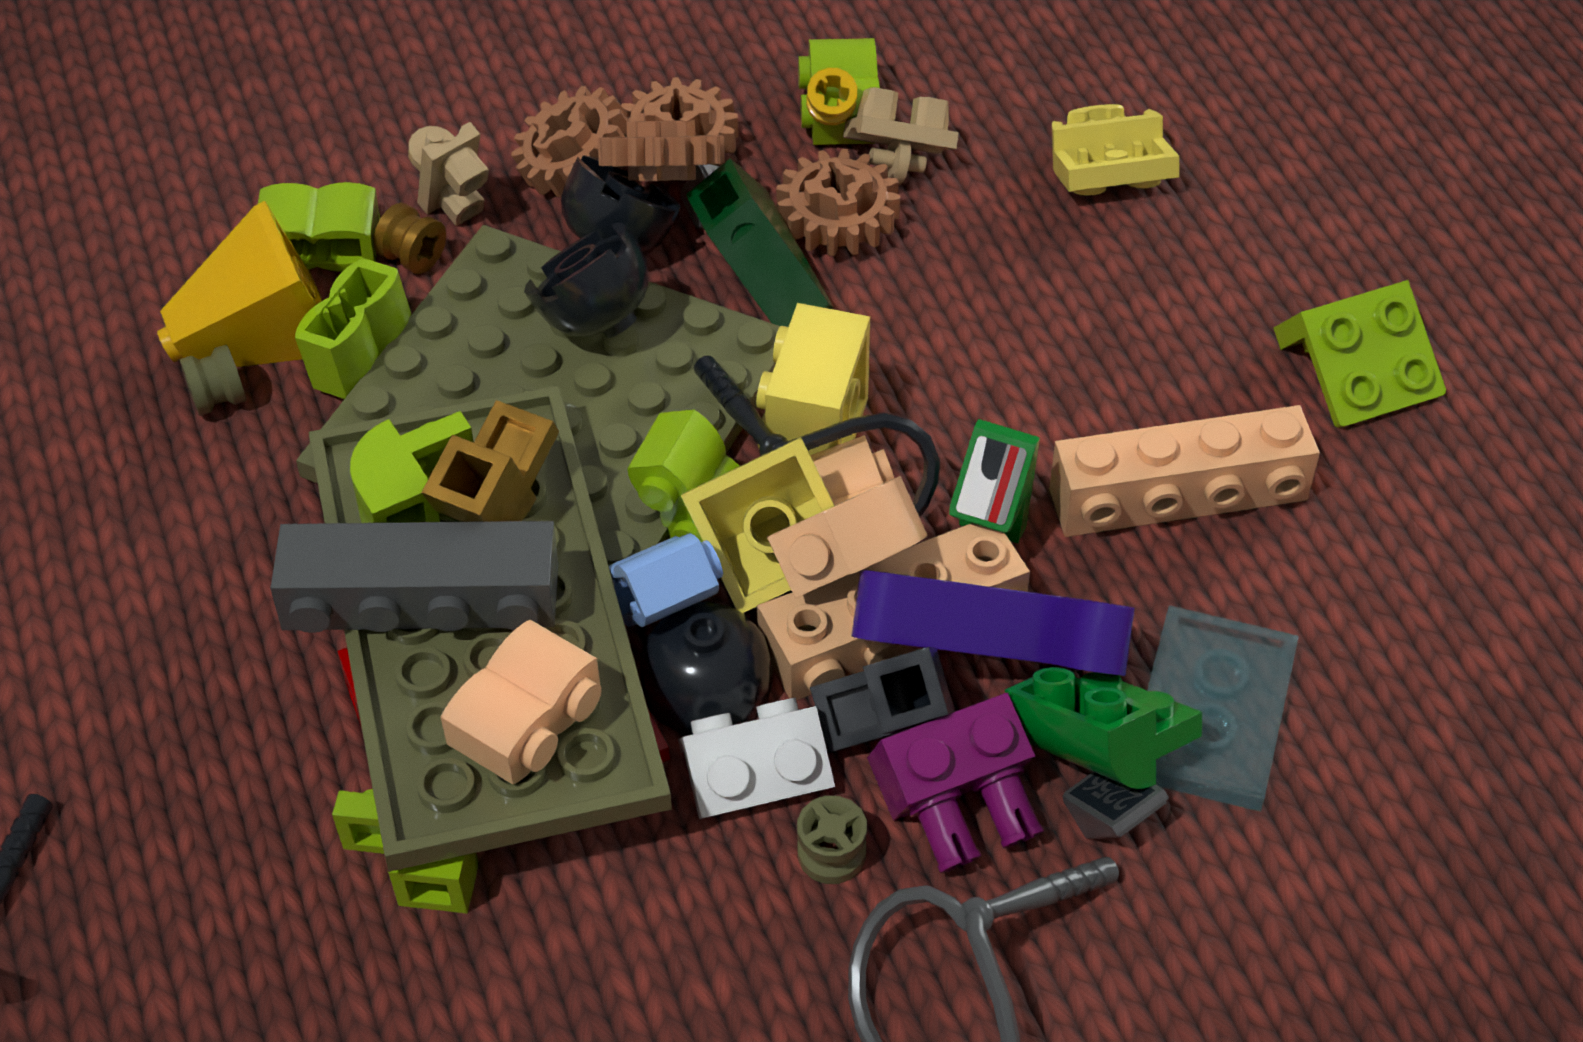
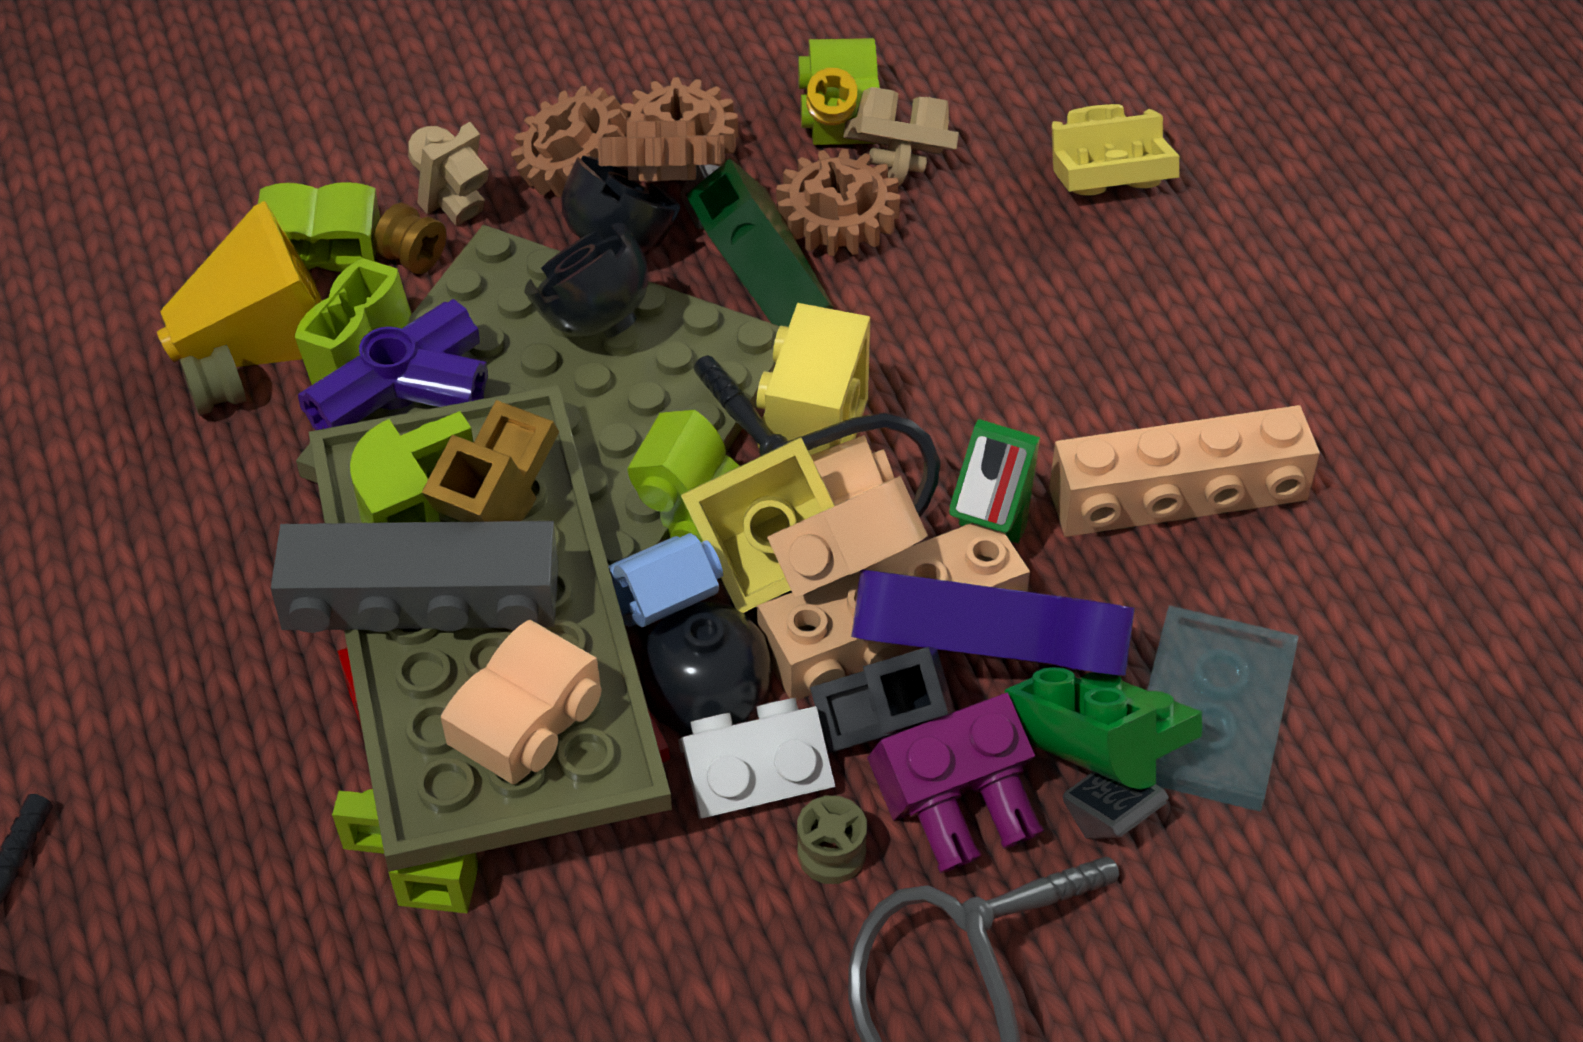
(400, 368): none -> dark purple piece
(1367, 353): lime bracket -> none

